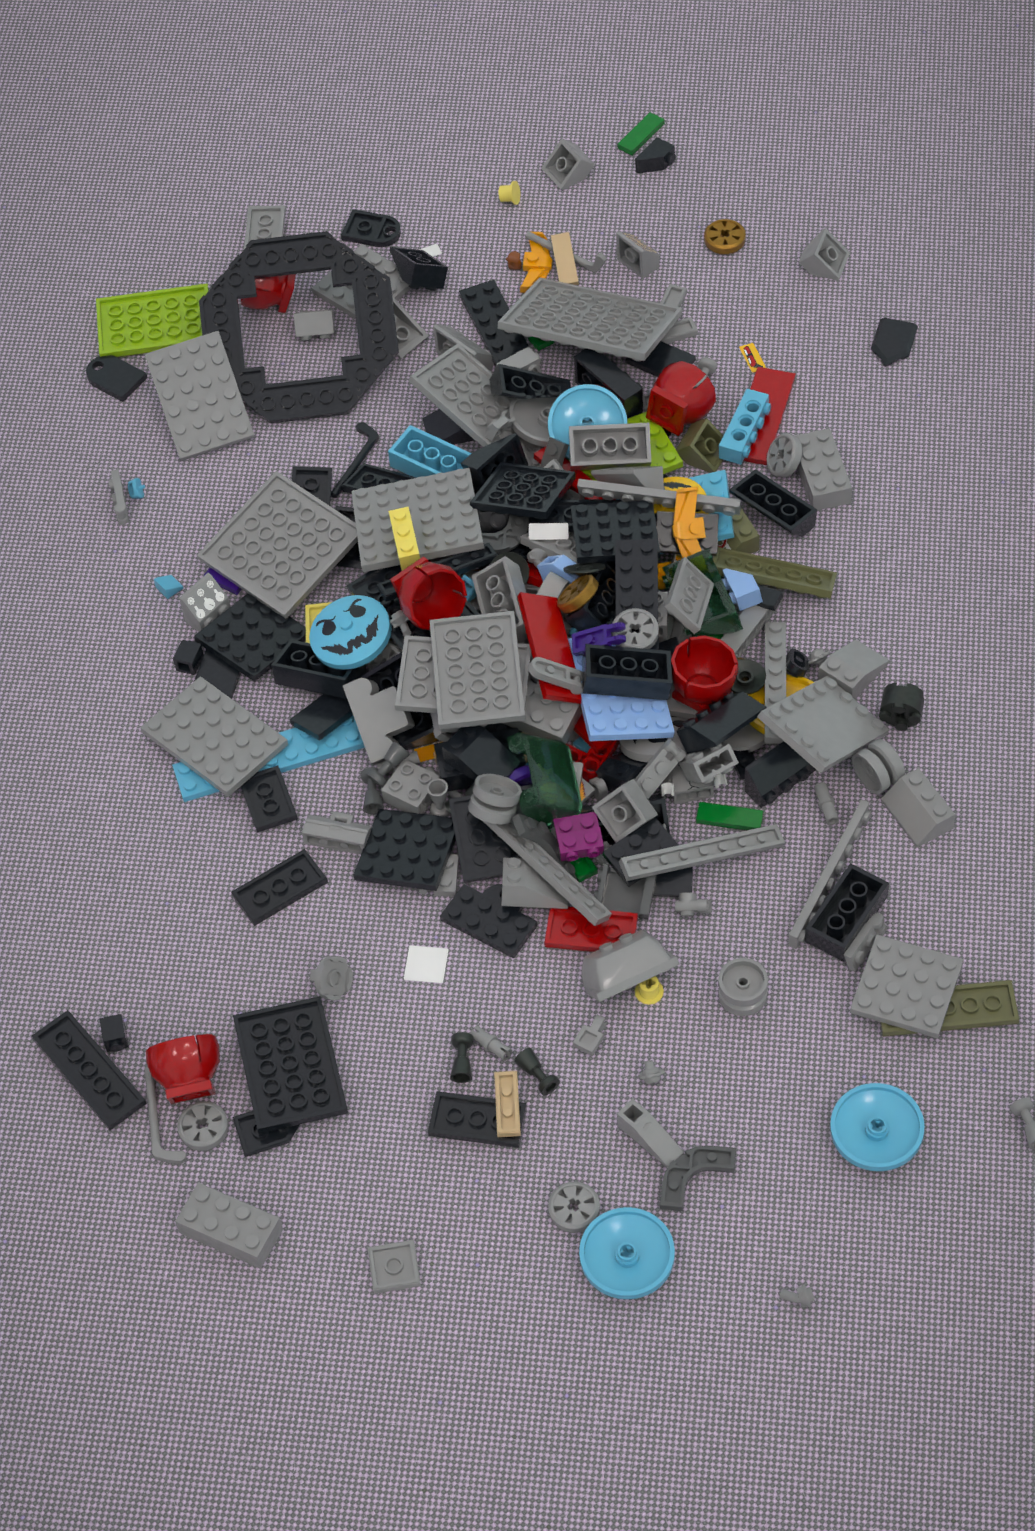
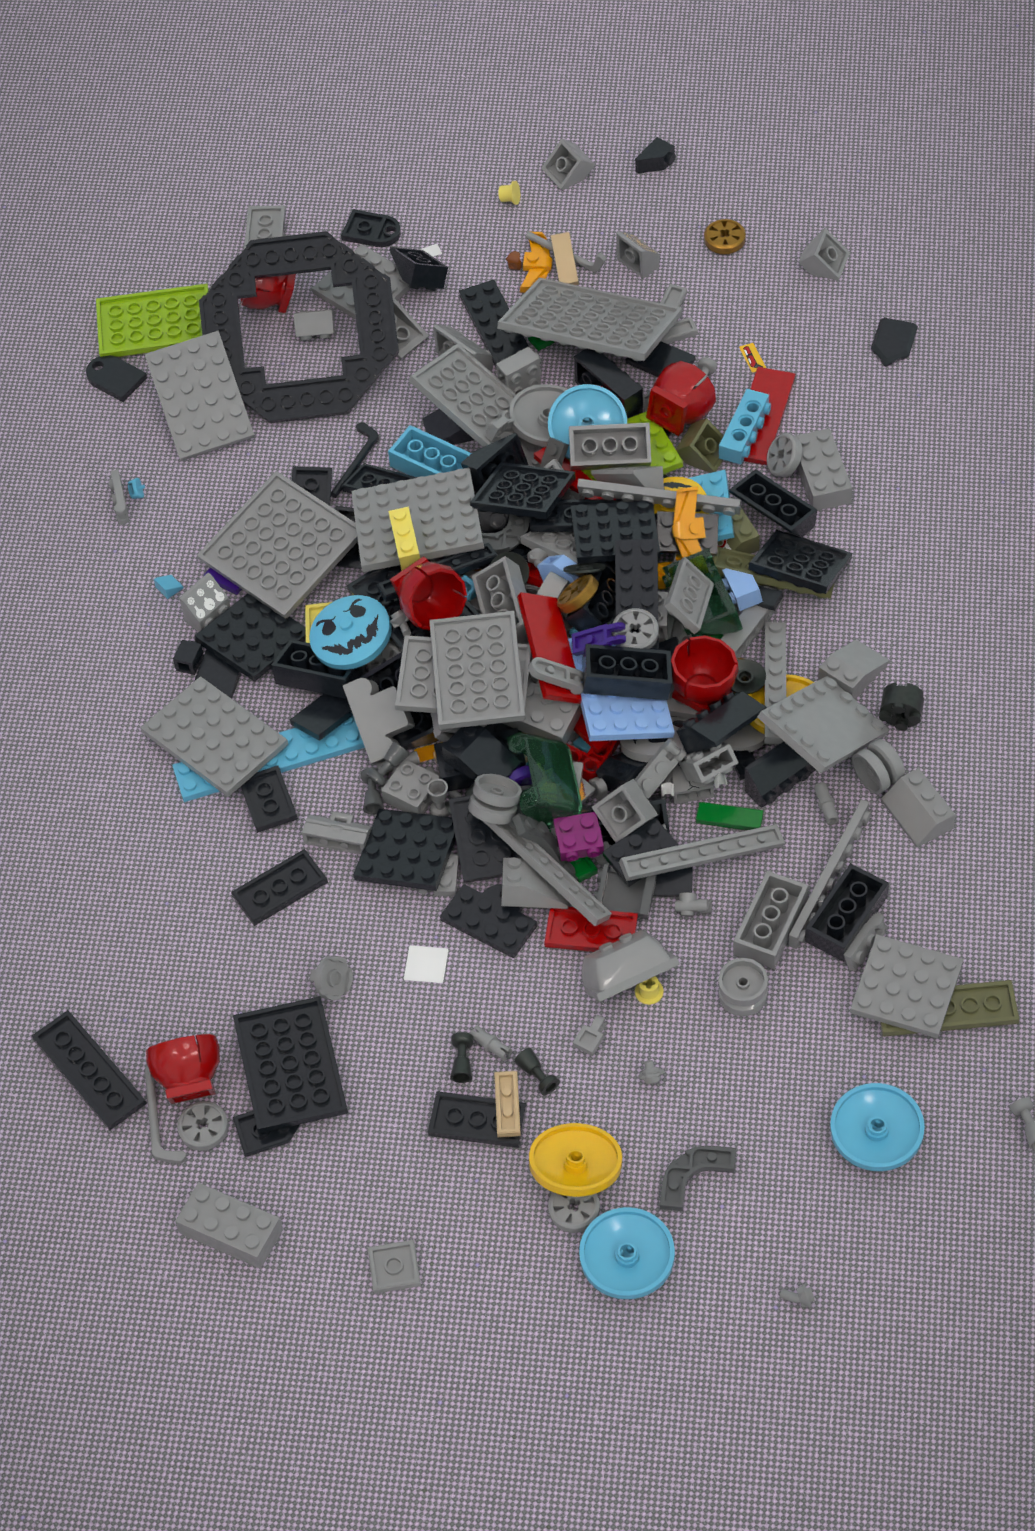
(114, 1033): black brick -> none
(526, 384): black wedge -> none
(548, 531): white sticker -> none
(575, 1159): none -> yellow dish
(641, 133): green tile -> none
(648, 1133): light grey slope -> none
(770, 919): none -> light grey brick
(796, 663): black plate -> none
(800, 561): none -> black plate
(818, 656): light grey plant -> none

